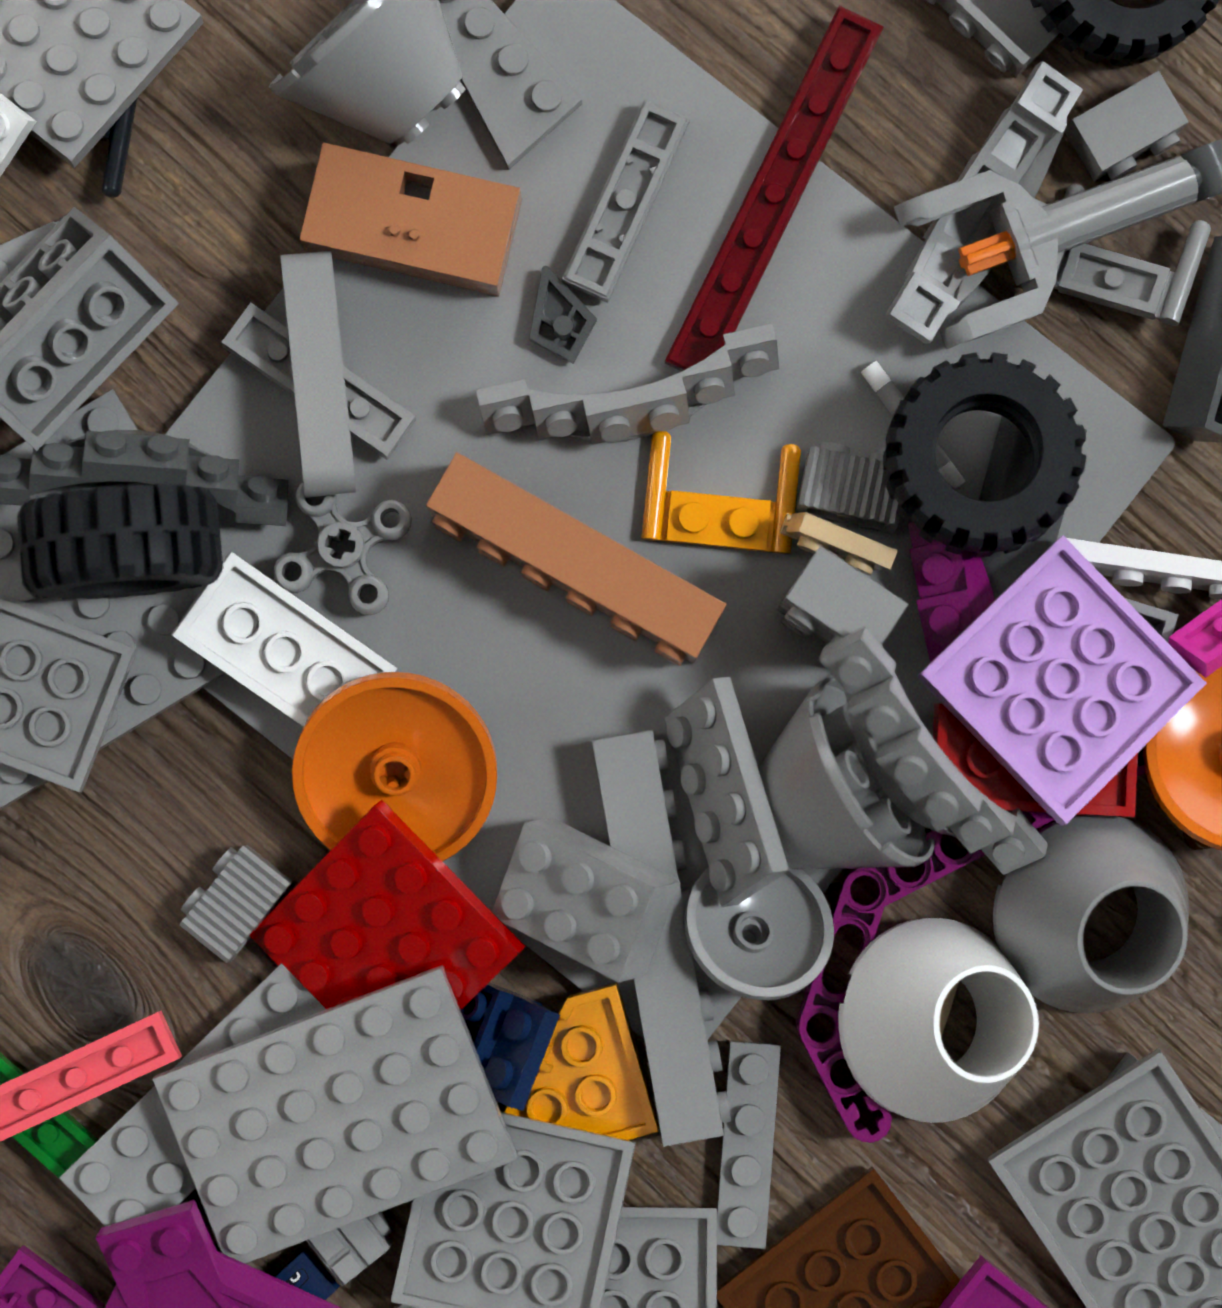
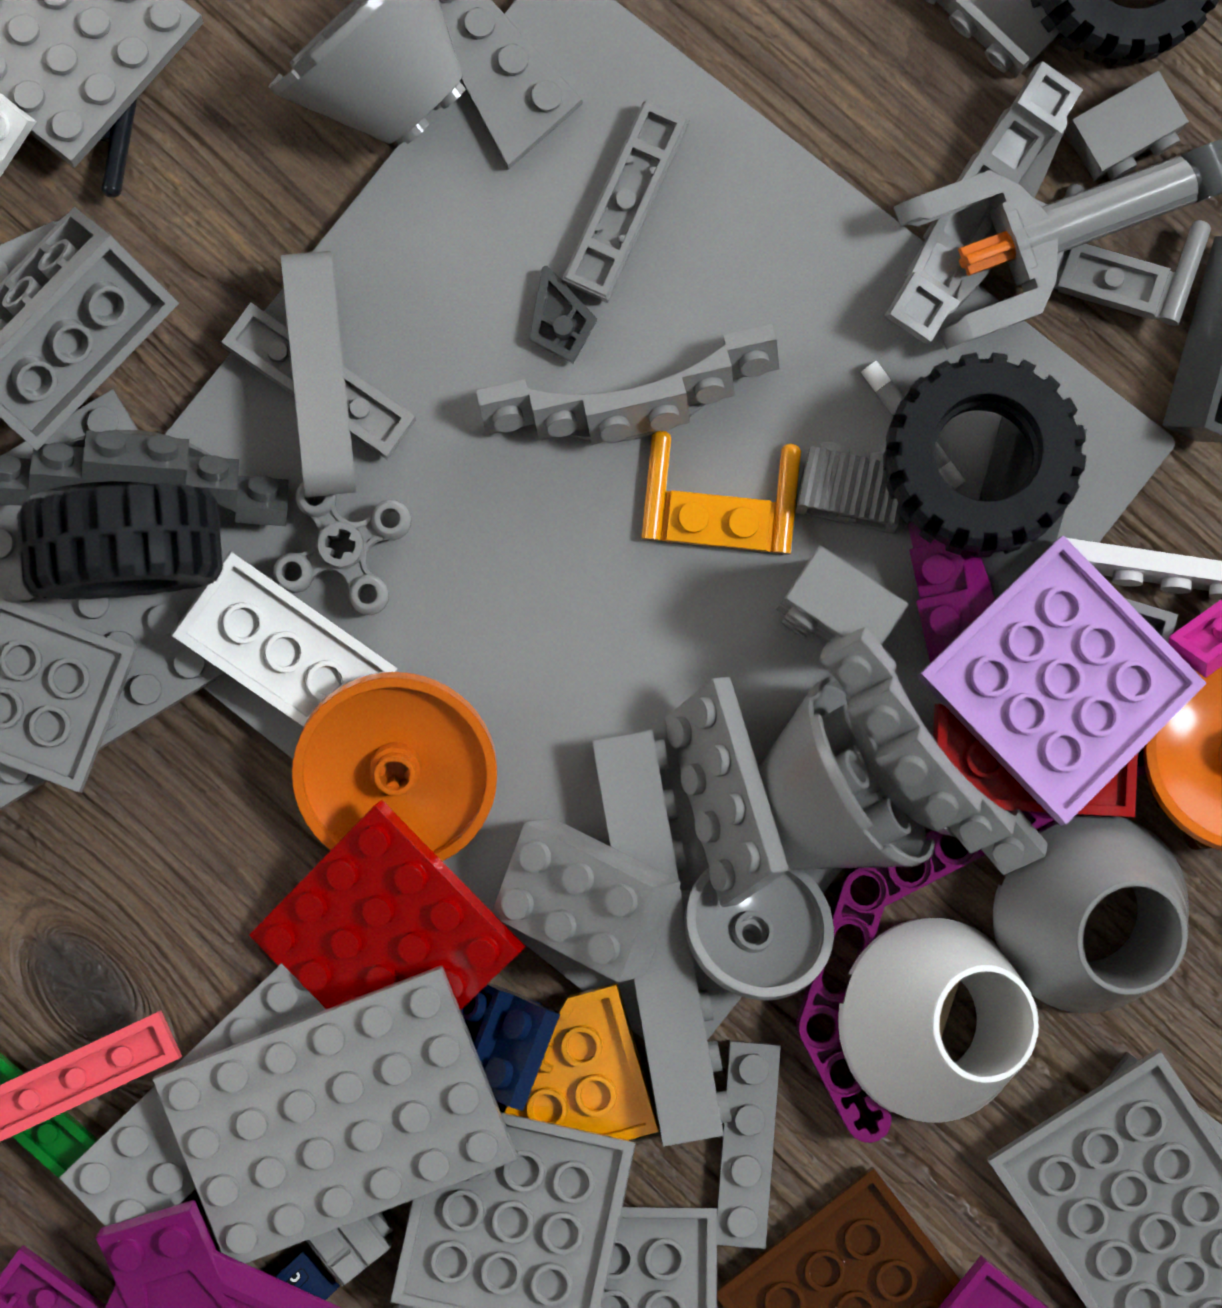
(235, 902): light grey brick -> none
(411, 219): nougat brick -> none
(573, 558): nougat brick -> none
(776, 188): dark red tile -> none
(853, 548): tan plate -> none

